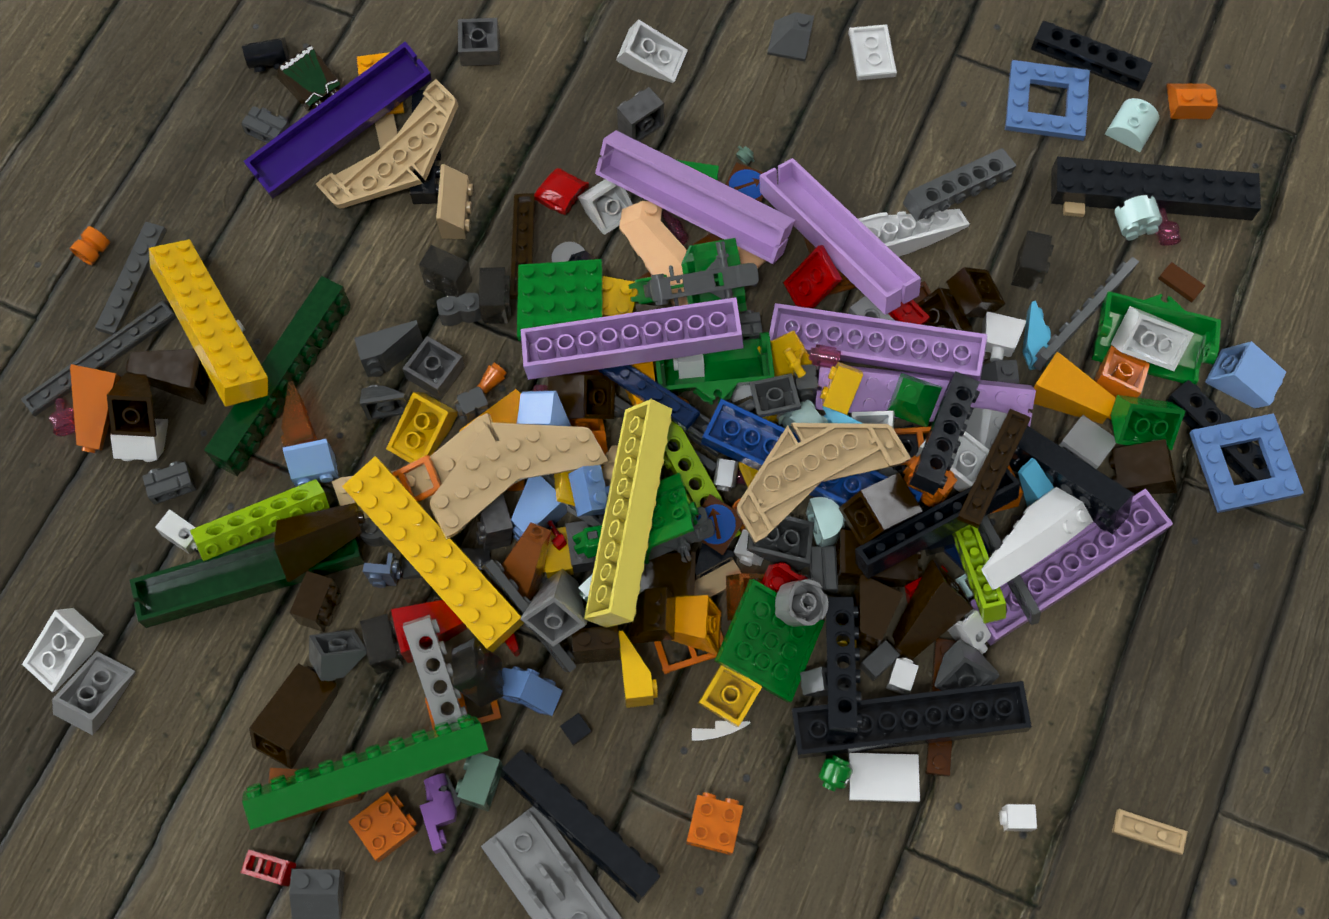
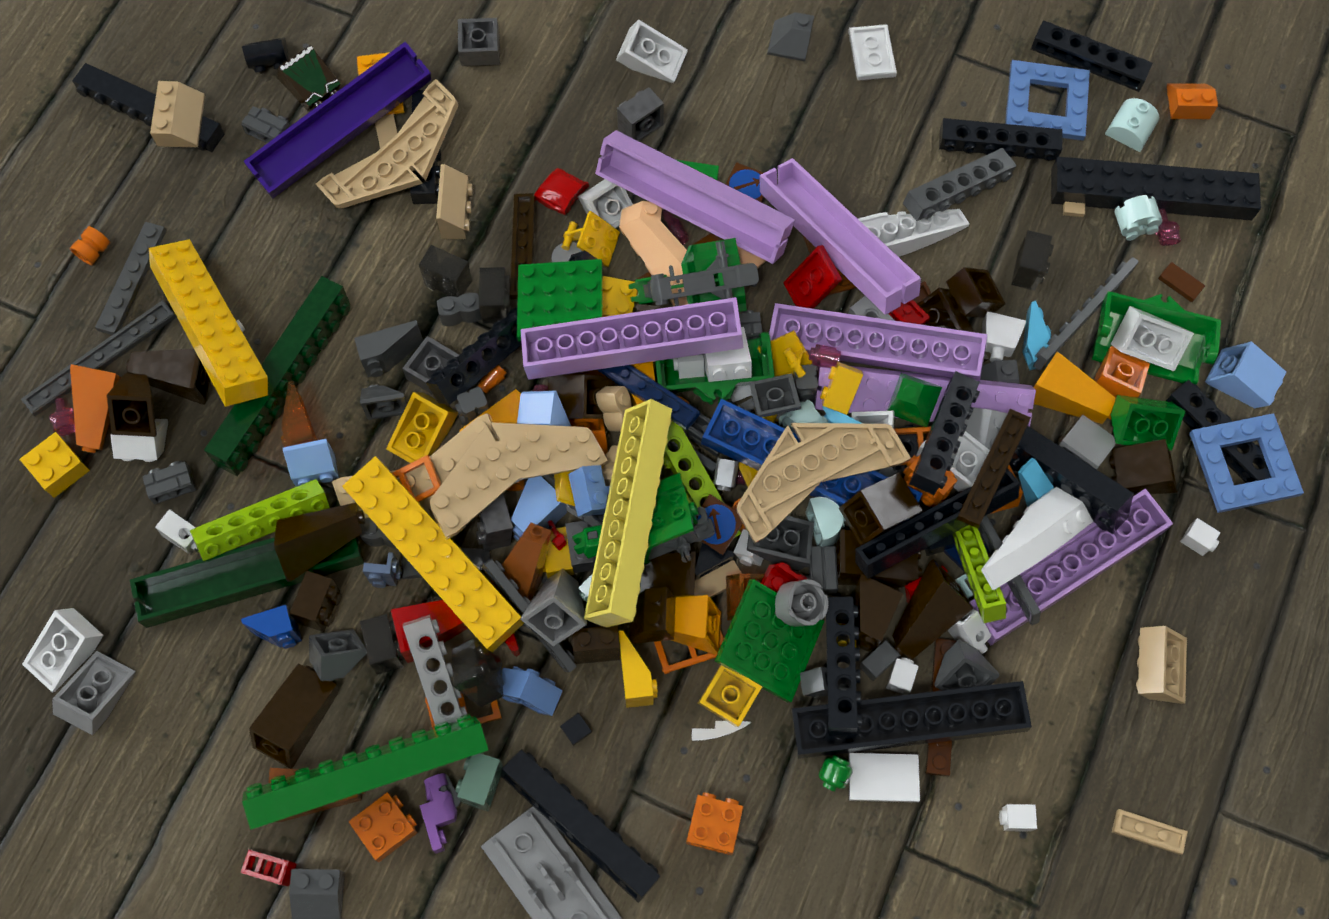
(54, 465): none -> yellow brick
(134, 101): none -> black brick
(177, 115): none -> tan slope
(274, 626): none -> blue slope
(479, 366): none -> black brick
(595, 237): none -> yellow plate
(613, 402): none -> tan brick
(729, 363): none -> white slope
(745, 155): sand green plate -> none
(1007, 133): none -> black brick
(1162, 664): none -> tan slope
(1200, 537): none -> white brick

